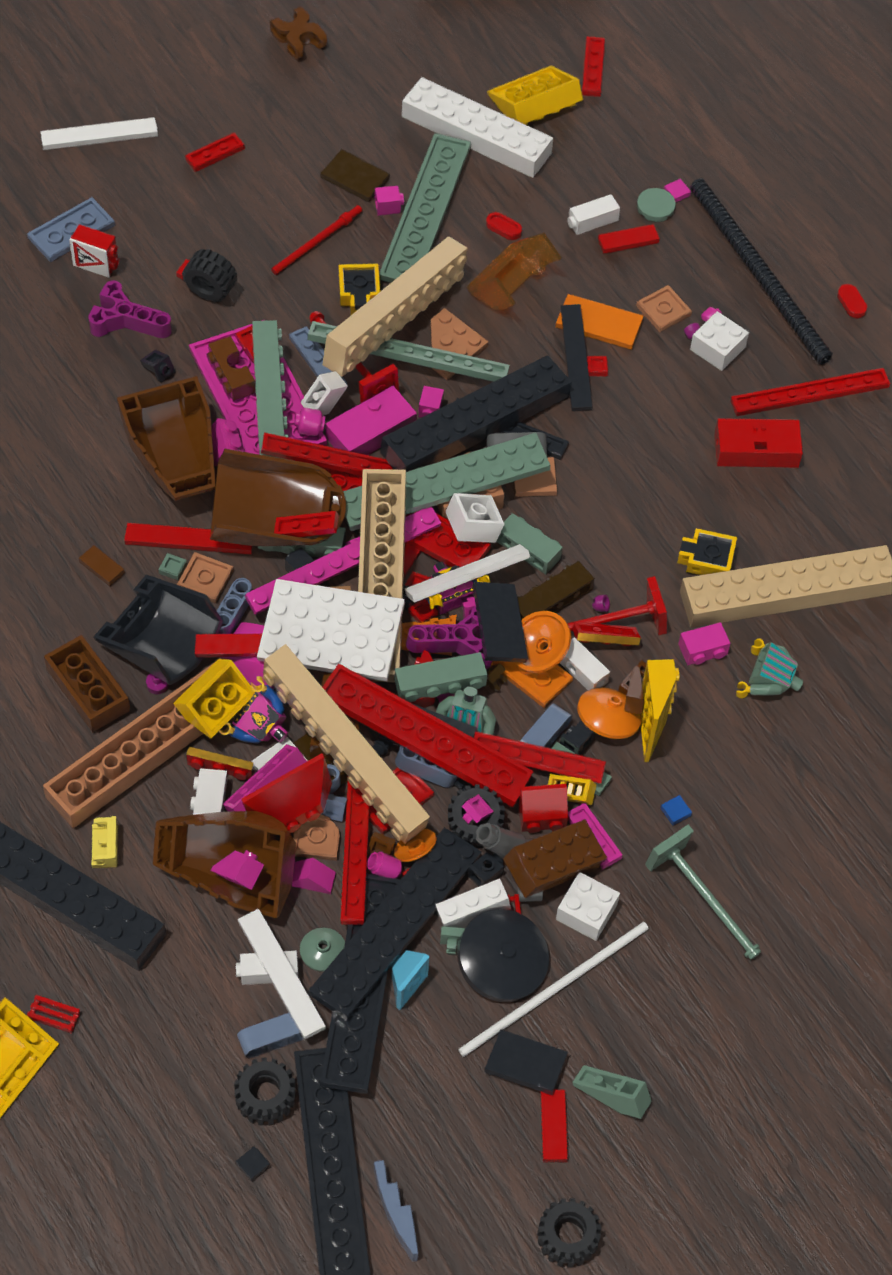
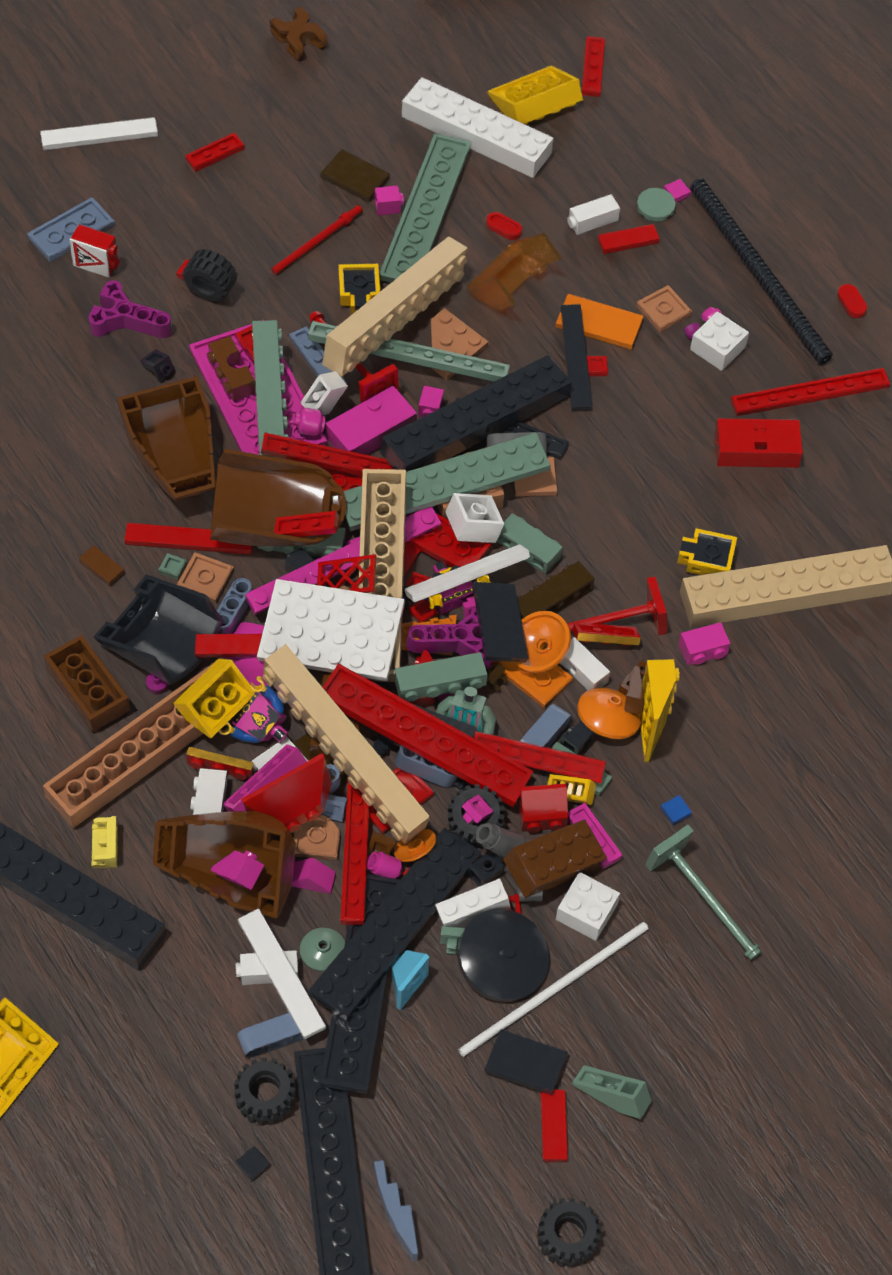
(55, 1005): red tile -> none
(224, 437): dark pink brick -> none
(322, 579): none -> red window
(601, 603): magenta hinge -> none
(772, 671): sand green torso -> none

